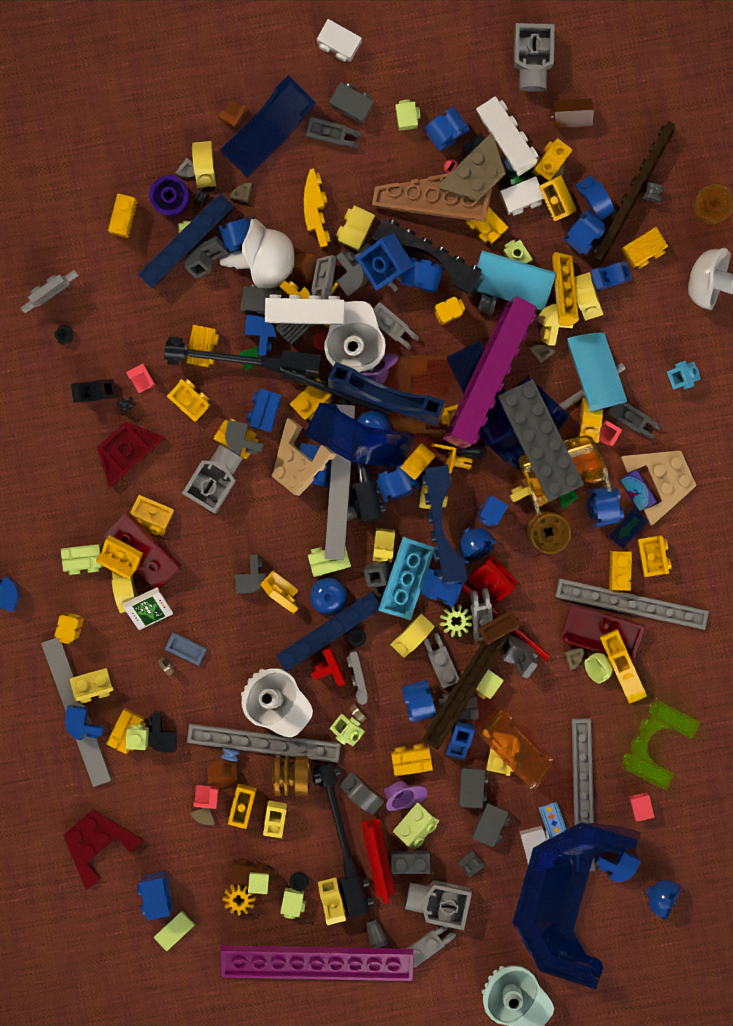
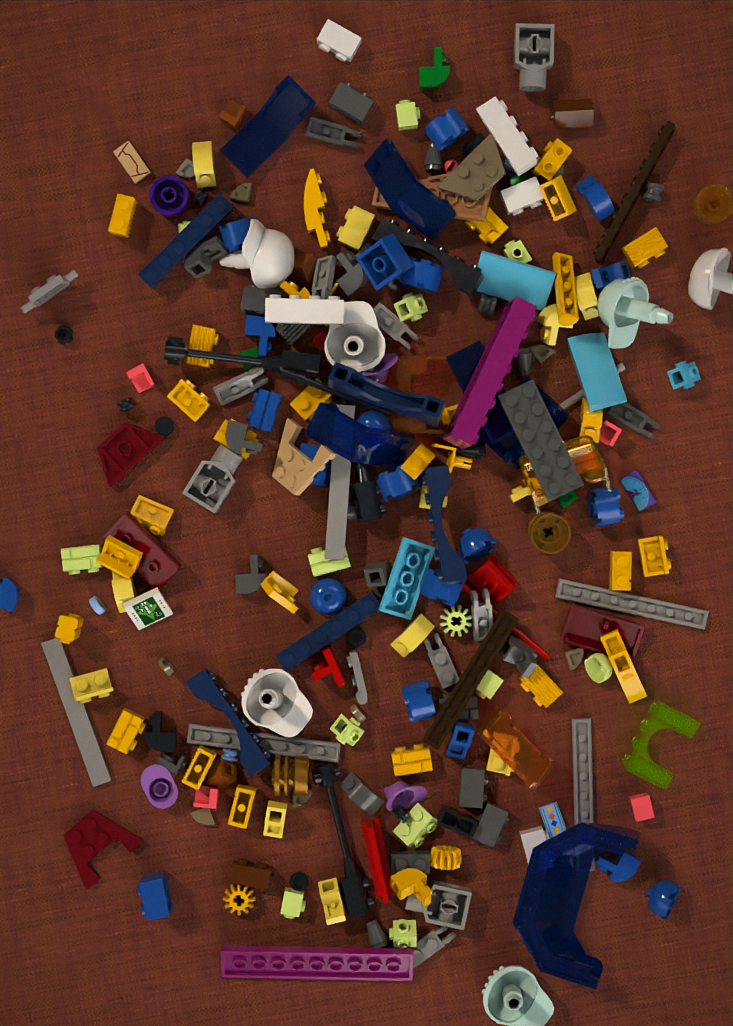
(76, 723): blue brick -> none
(93, 391): black brick -> none
(97, 605): none -> light blue tile
(132, 162): none -> tan tile
(137, 737): yellowish green brick -> none
(159, 786): none -> medium lavender piece
(164, 426): none -> black tile
(168, 762): none -> dark grey bracket
(174, 930): yellowish green tile -> none
(186, 648): sand blue tile -> none
(199, 767): none -> yellow brick
(240, 385): none -> light grey hinge
(251, 754): none -> dark blue arch
(258, 883): yellowish green tile -> none
(300, 800): none -> dark tan tile
(384, 545): light yellow brick -> none
(401, 813): none -> black bush
(403, 933): none -> yellowish green brick
(405, 193): none -> clear blue windscreen
(409, 882): none -> yellow brick
(411, 307): none -> yellowish green brick
(433, 160): none -> dark grey cone
(434, 77): none -> green brick
(445, 857): none -> yellow gear
(449, 310): yellow brick -> none
(462, 822): none -> black brick
(471, 863): dark grey tile -> none
(491, 511): blue arch -> none
(499, 627): reddish brown tile -> none
(524, 360): none -> dark grey cone
(542, 687): none -> yellow brick
(584, 231): blue brick -> none
(623, 306): none -> light aqua piece
(628, 528): clear blue tile -> none
(670, 478): tan wing -> none

